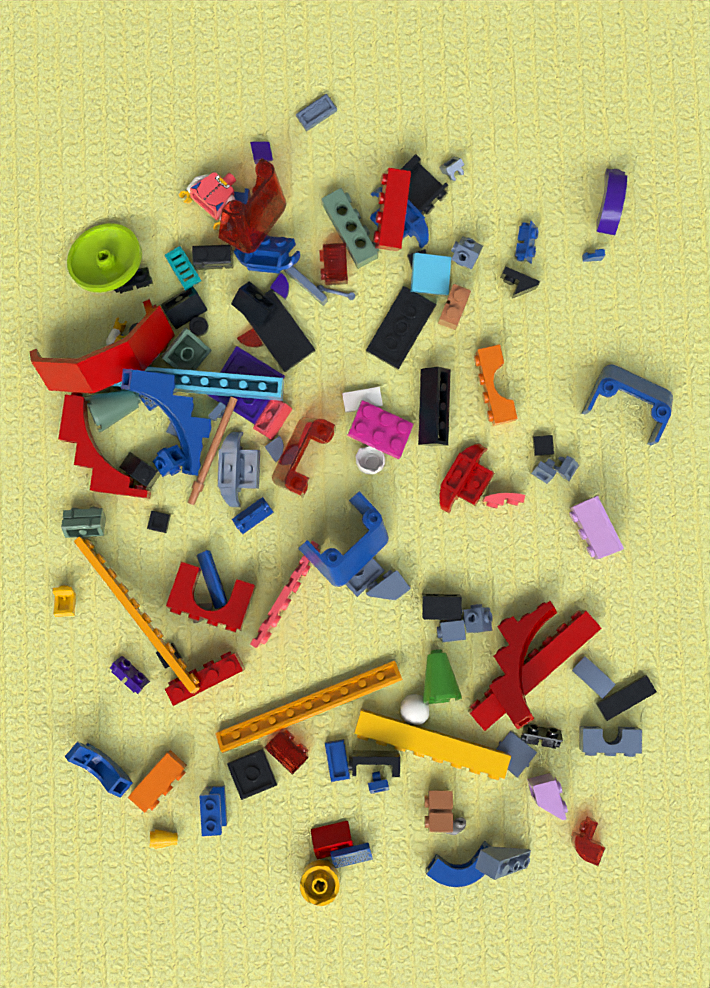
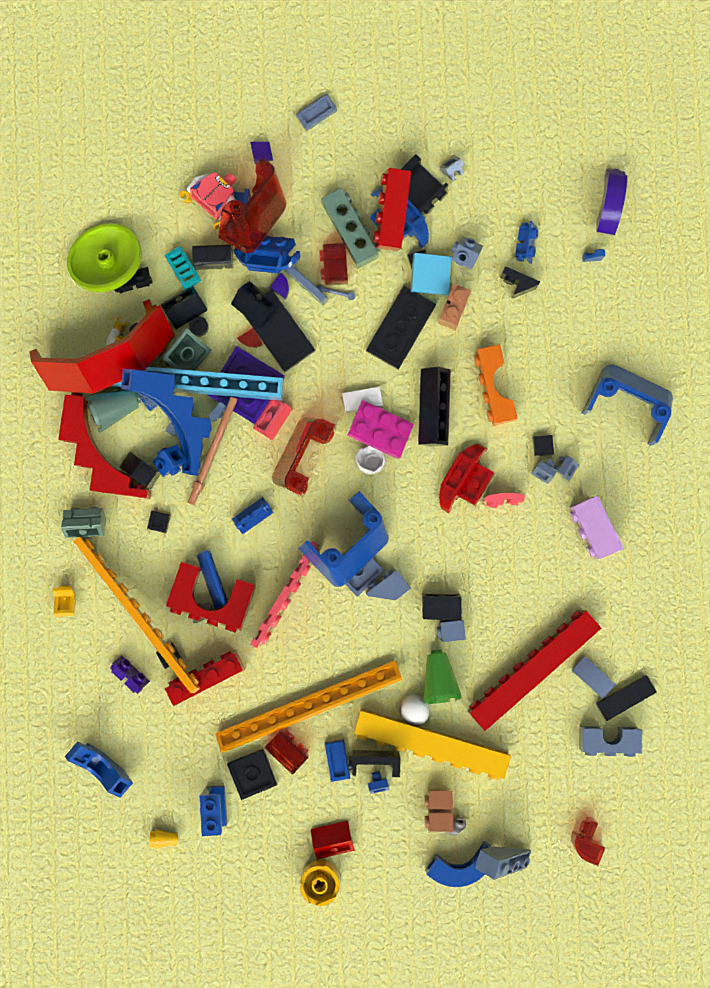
(158, 782): orange brick -> none
(237, 469): sand blue plate -> none
(275, 448): sand blue tile -> none
(351, 855): blue tile -> none
(477, 619): sand blue brick -> none
(511, 660): red arch -> none
(520, 753): sand blue piece -> none
(546, 794): lavender slope -> none
(550, 736): black hinge -> none

